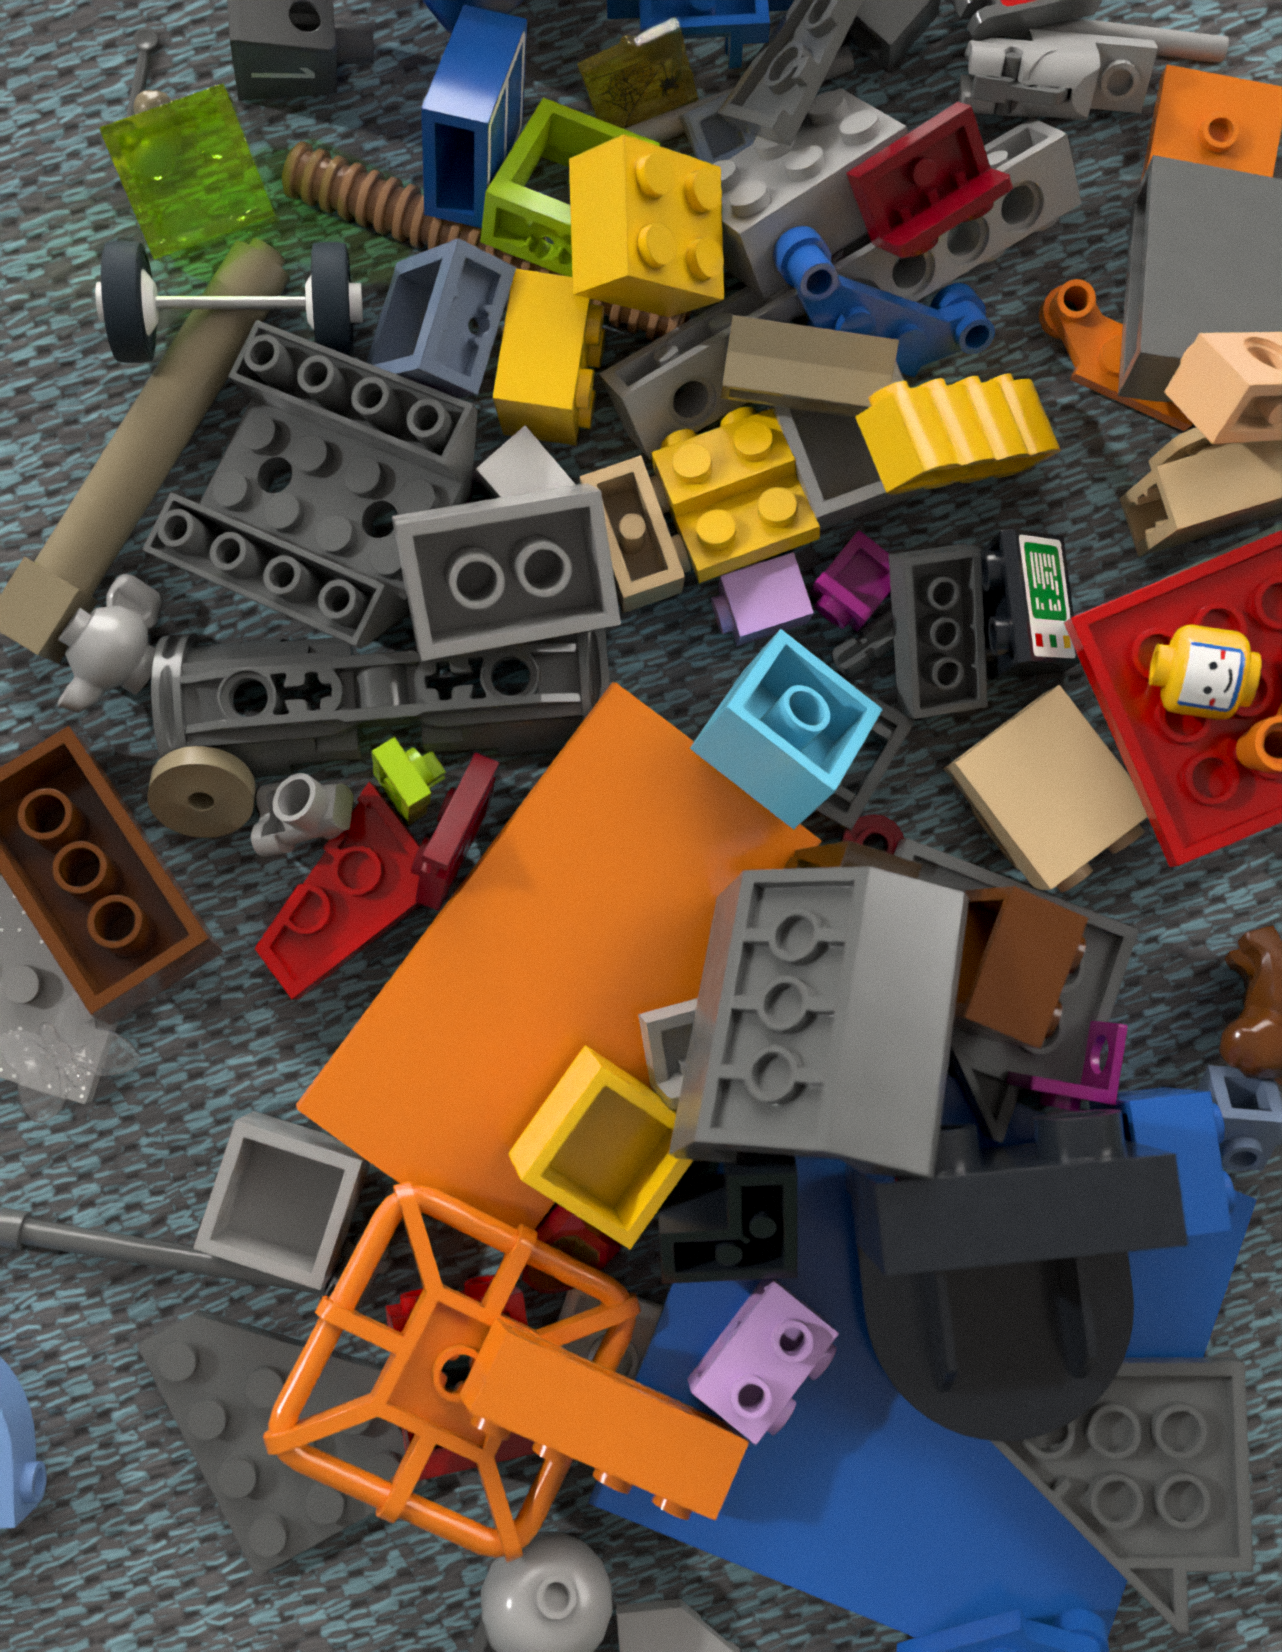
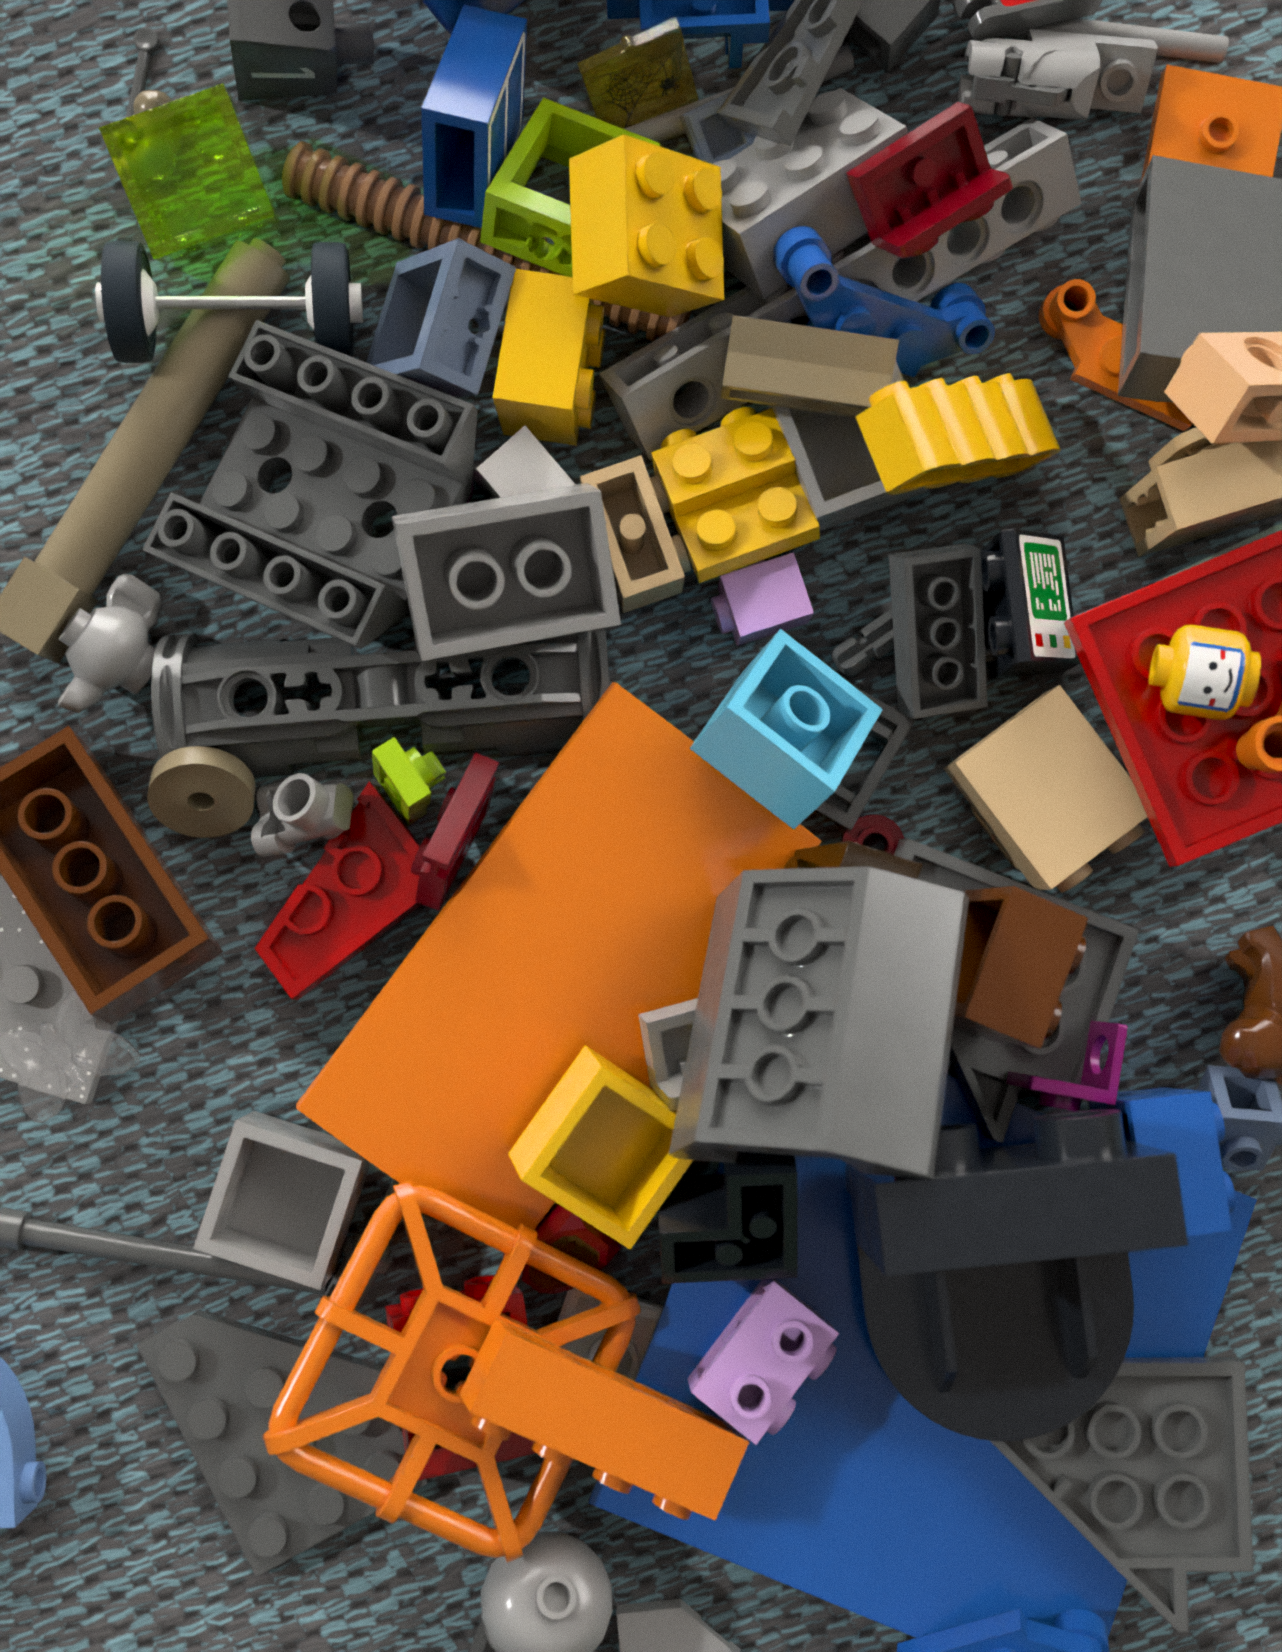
(853, 583): magenta bracket -> none

